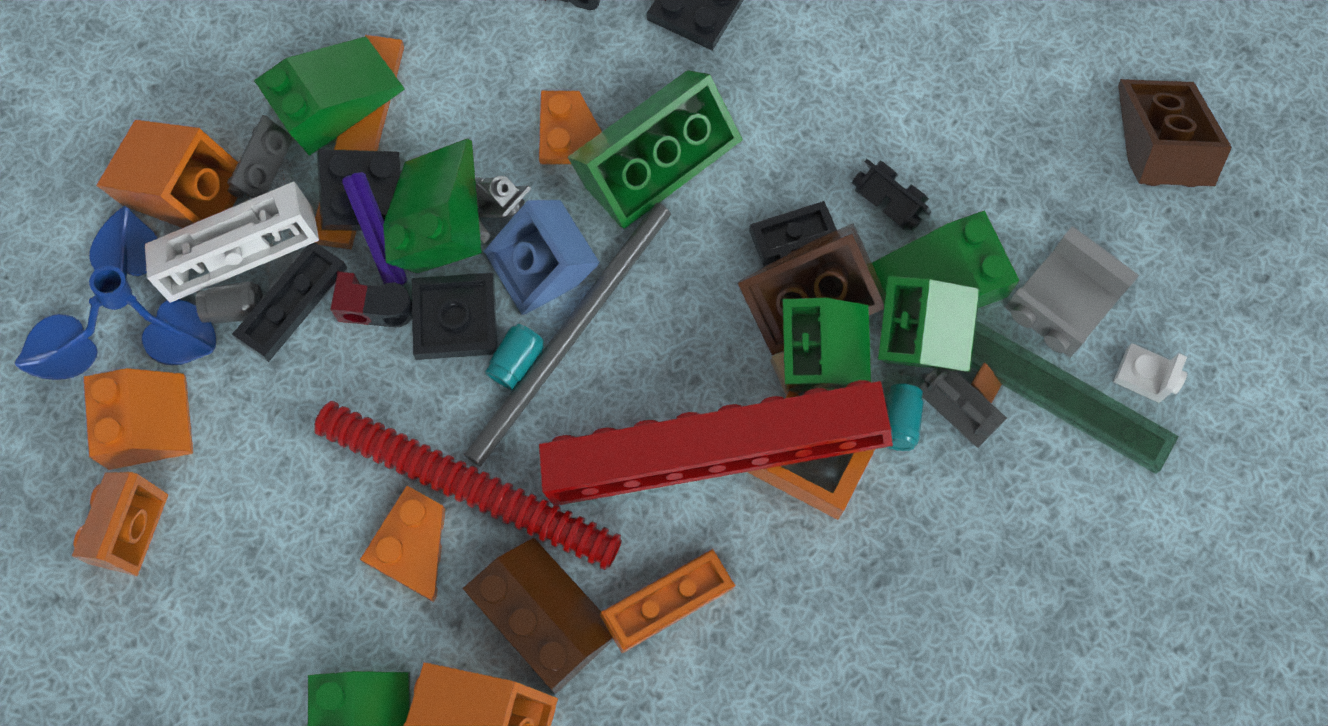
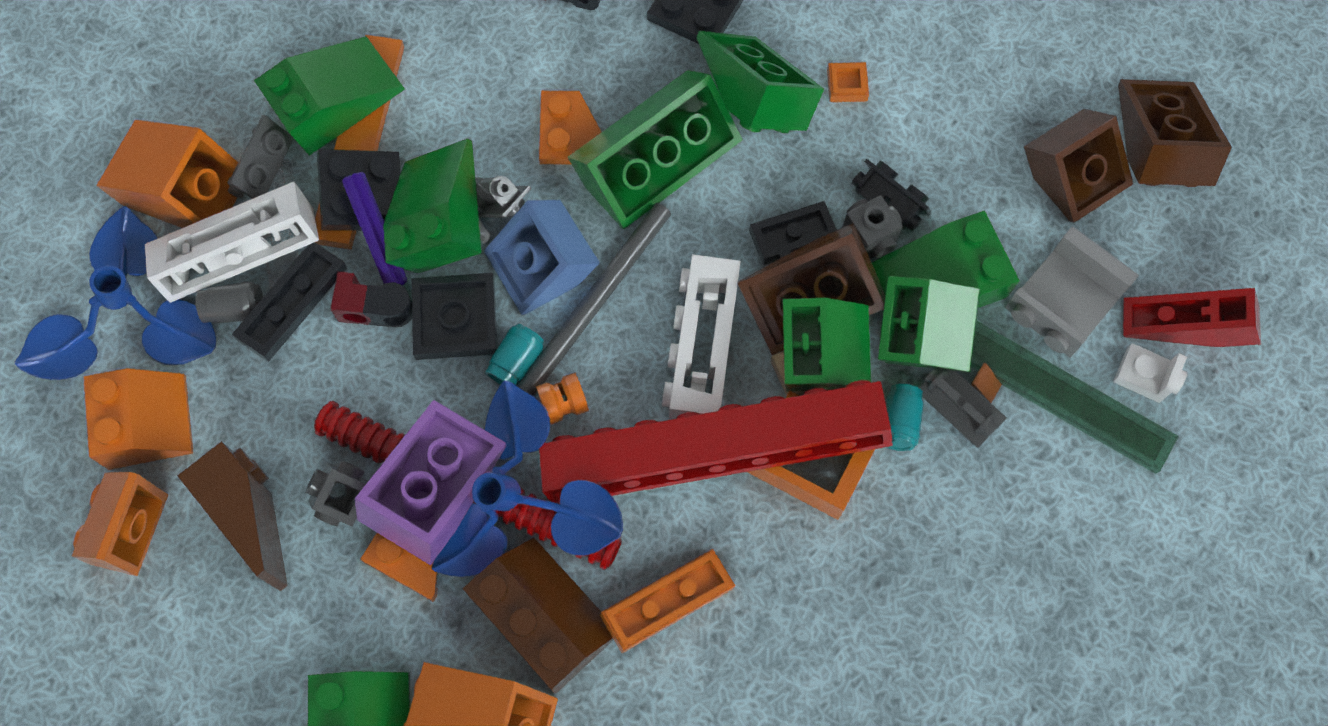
(241, 506): none -> reddish brown slope
(333, 509): none -> dark grey brick
(428, 482): none -> medium lavender slope
(552, 398): none -> orange wheel
(586, 512): none -> blue plant
(709, 277): none -> white brick
(759, 83): none -> green slope
(848, 82): none -> orange tile
(876, 225): none -> dark grey brick
(1080, 163): none -> reddish brown slope
(1195, 318): none -> red slope

